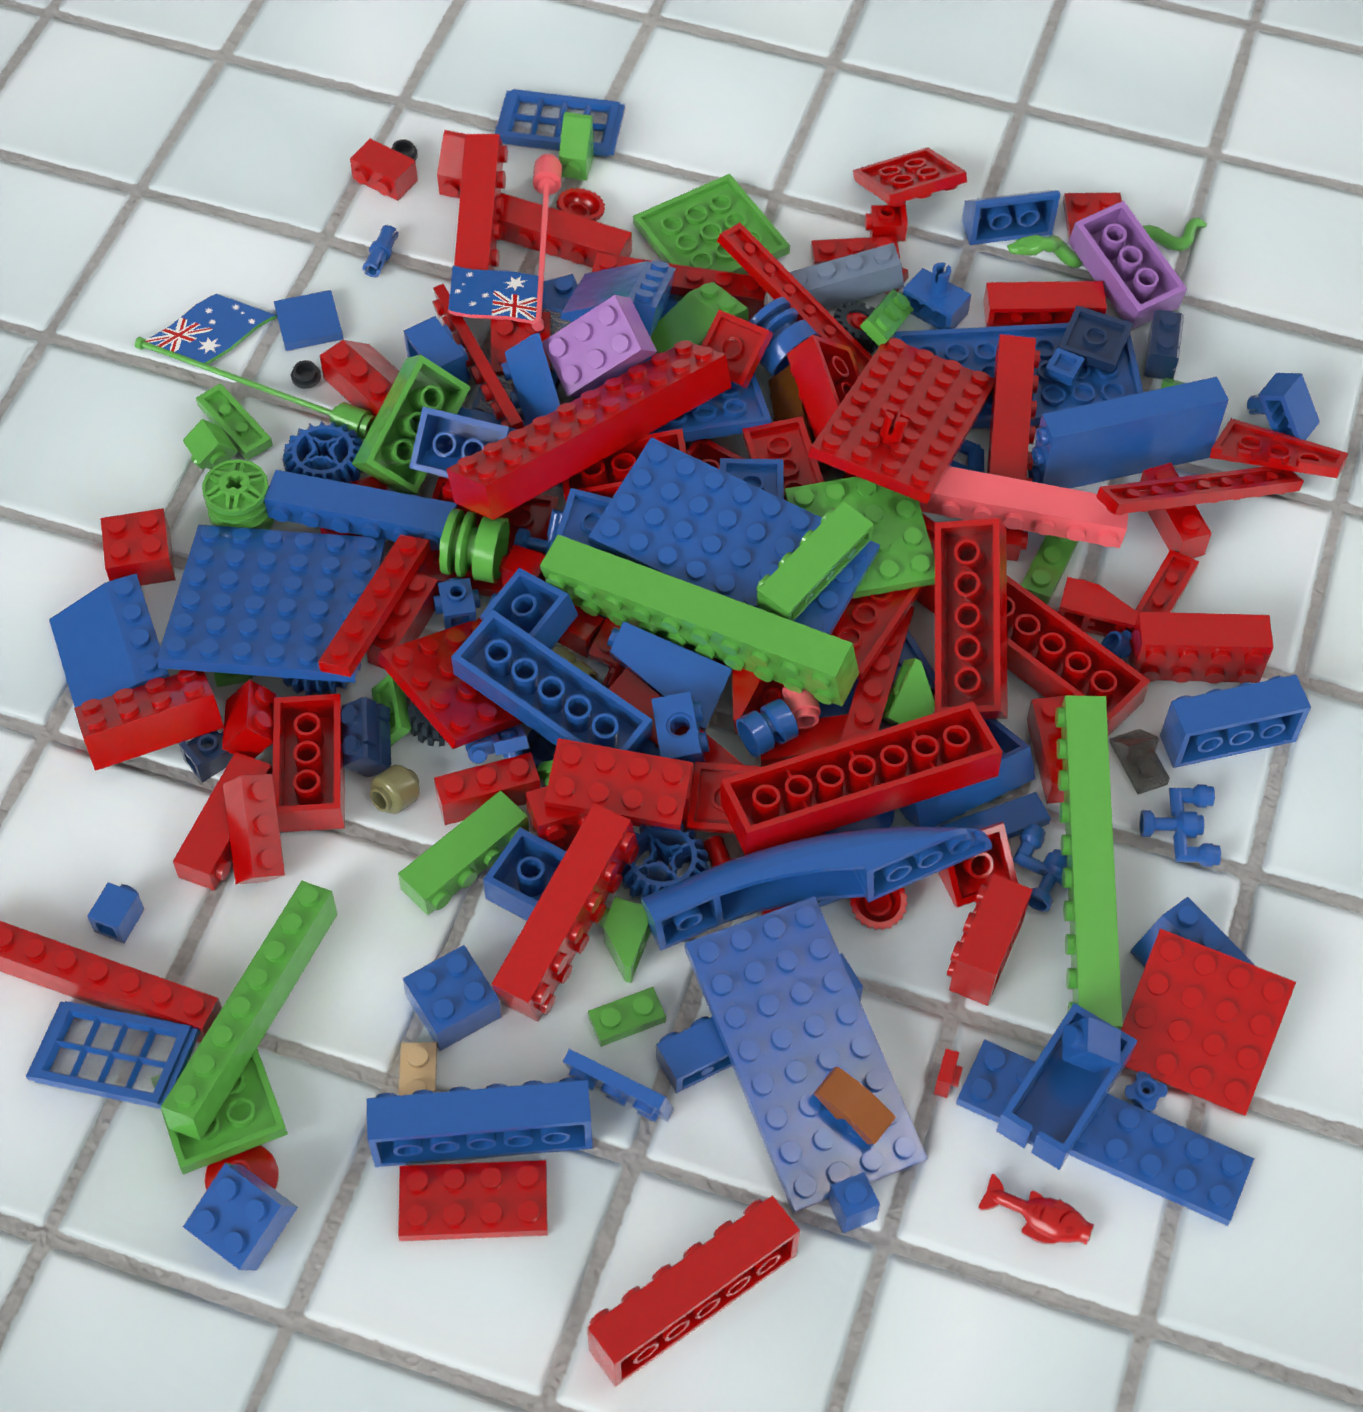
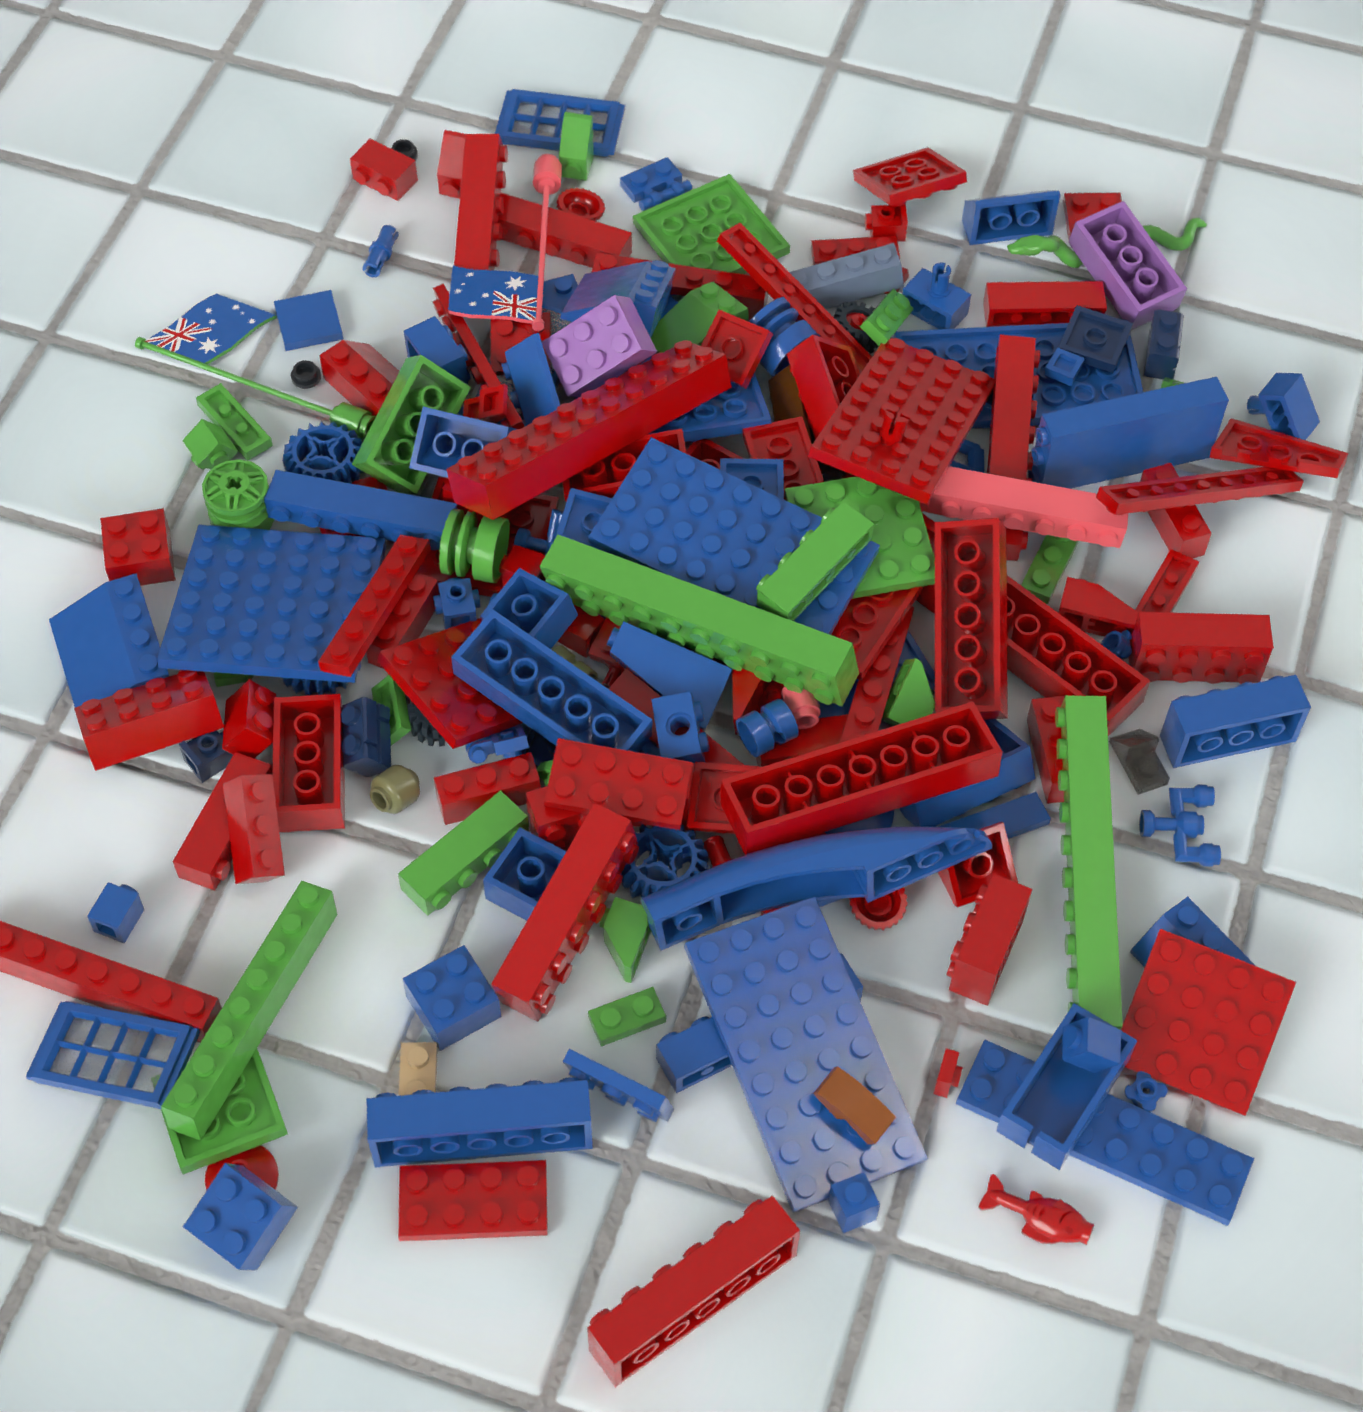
(489, 406): none -> red slope
(654, 184): none -> blue plate
(1051, 868): blue piece -> none

